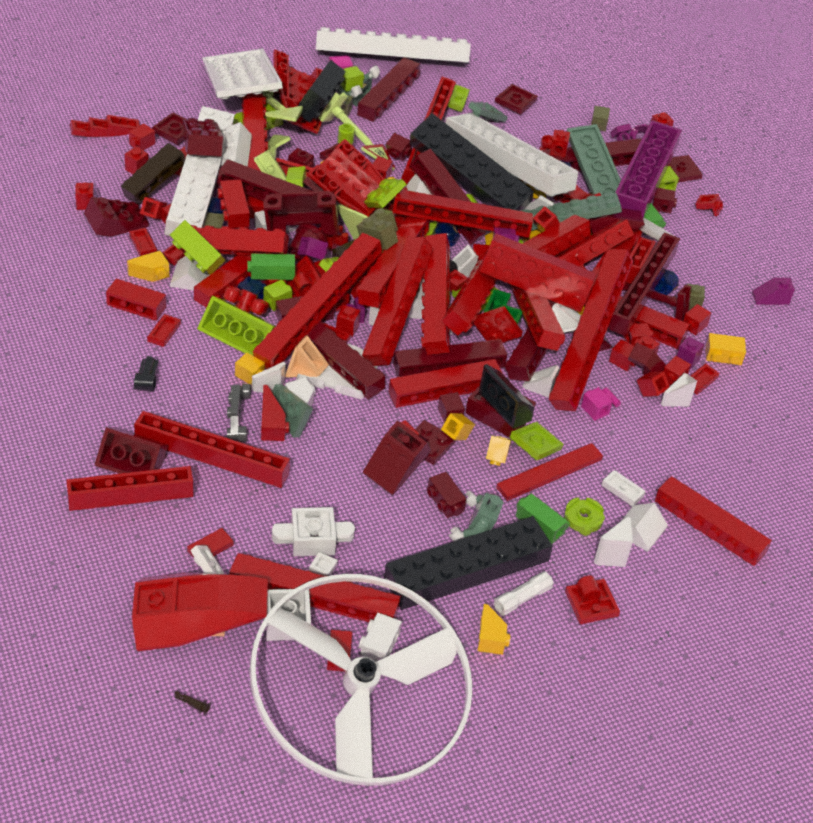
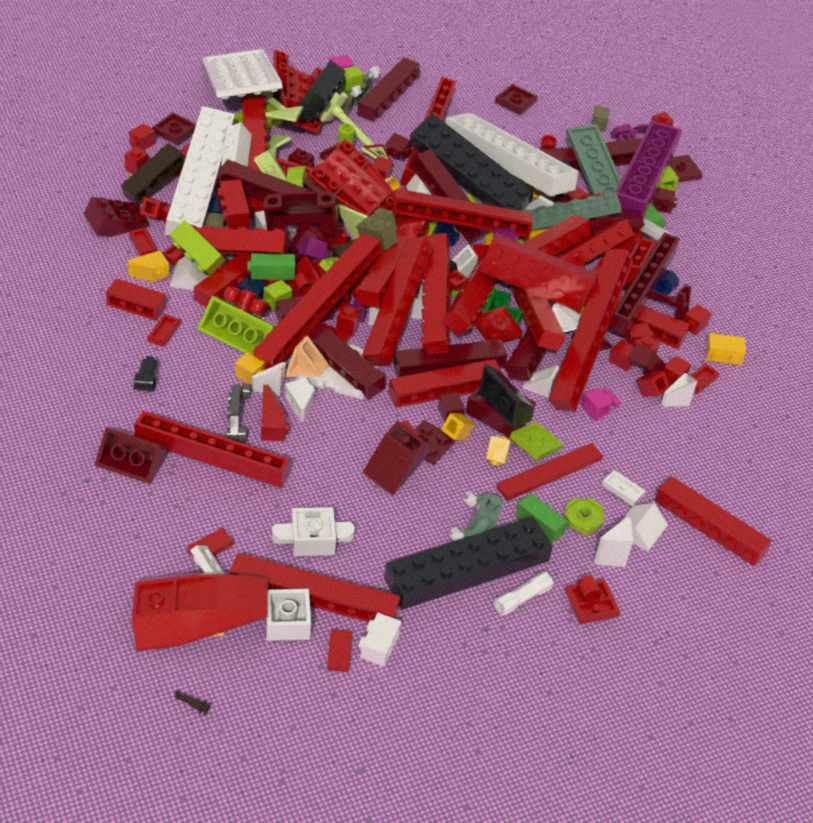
(83, 194): red brick -> none
(103, 128): red slope -> none
(129, 488): red brick -> none
(202, 137): dark red slope -> none
(296, 409): sand green wing -> none
(323, 565): white plate -> none
(360, 680): white piece -> none
(384, 193): lime plate -> none
(393, 45): white brick -> none
(446, 495): dark red brick -> none
(458, 98): lime plate -> none
(487, 111): sand green wing -> none
(492, 632): yellow slope -> none
(545, 219): red brick -> none
(559, 143): red brick -> none
(690, 351): magenta brick -> none
(697, 295): olive brick -> none
(710, 201): red bracket -> none
(774, 292): magenta slope -> none

